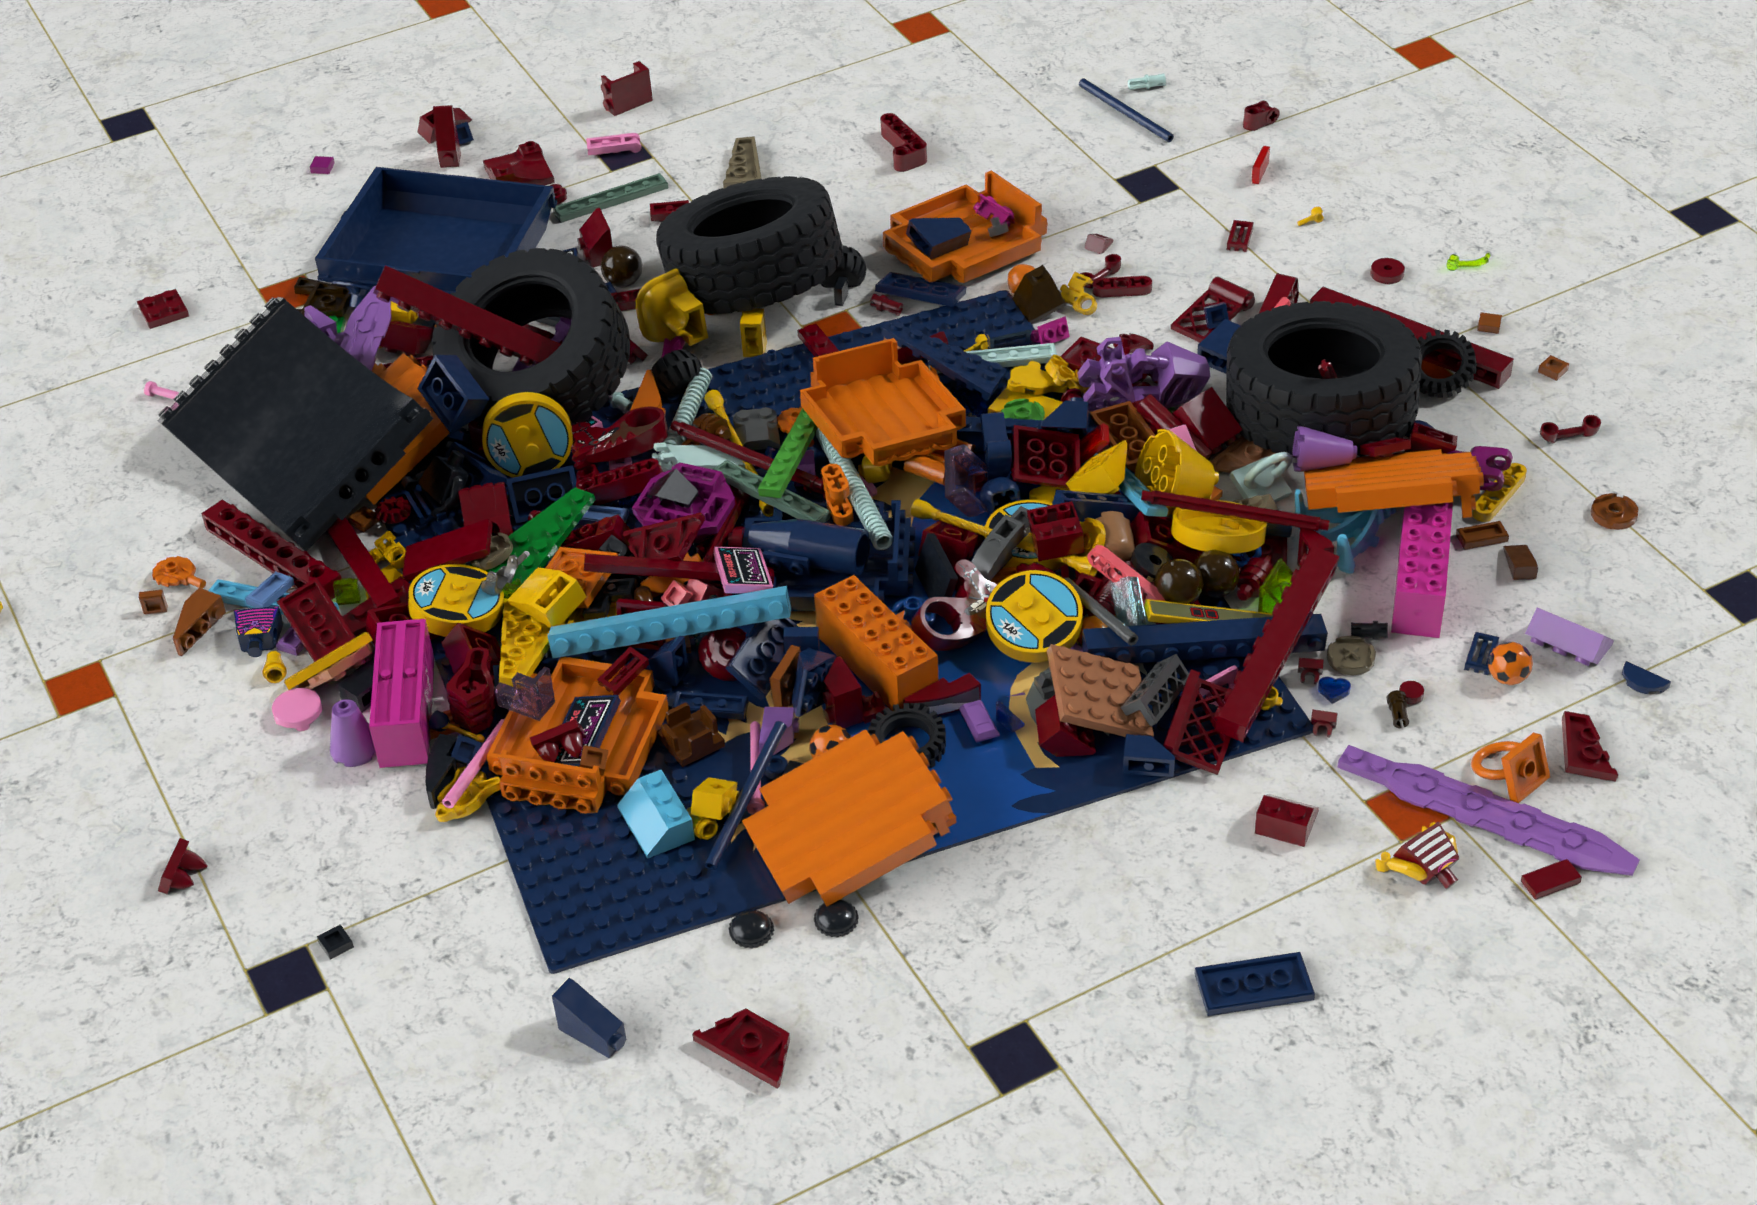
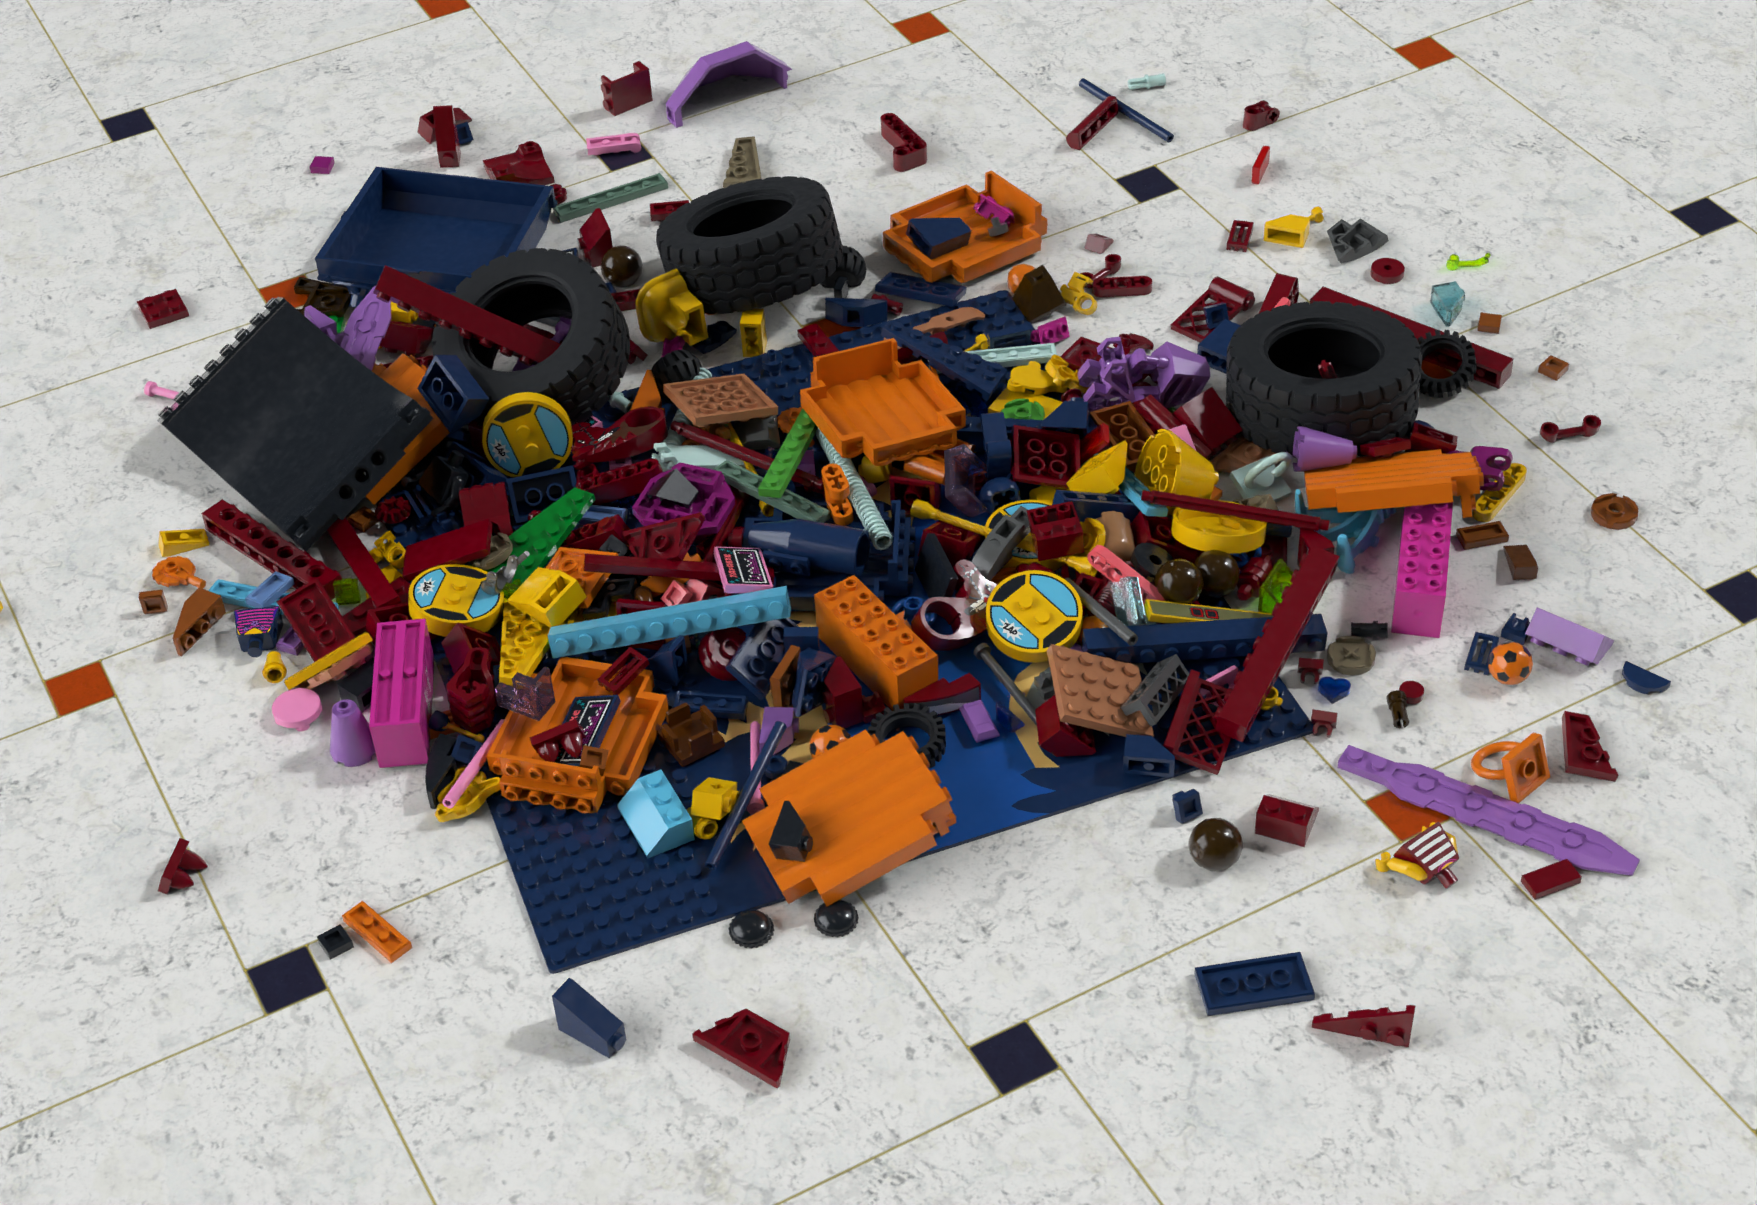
(181, 541): none -> yellow slope
(377, 931): none -> orange tile
(717, 335): none -> dark blue slope
(720, 400): none -> nougat plate
(739, 60): none -> medium lavender panel
(790, 836): none -> black slope
(856, 311): none -> dark blue slope
(911, 489): none -> dark red slope
(950, 320): none -> nougat piece
(983, 652): none -> dark grey bar
(1093, 123): none -> dark red brick
(1187, 805): none -> dark blue tile
(1215, 844): none -> dark brown piece
(1288, 230): none -> yellow slope
(1355, 240): none -> dark grey slope
(1371, 1024): none -> dark red wing
(1447, 301): none -> clear light blue slope
(1515, 629): none -> dark blue tile

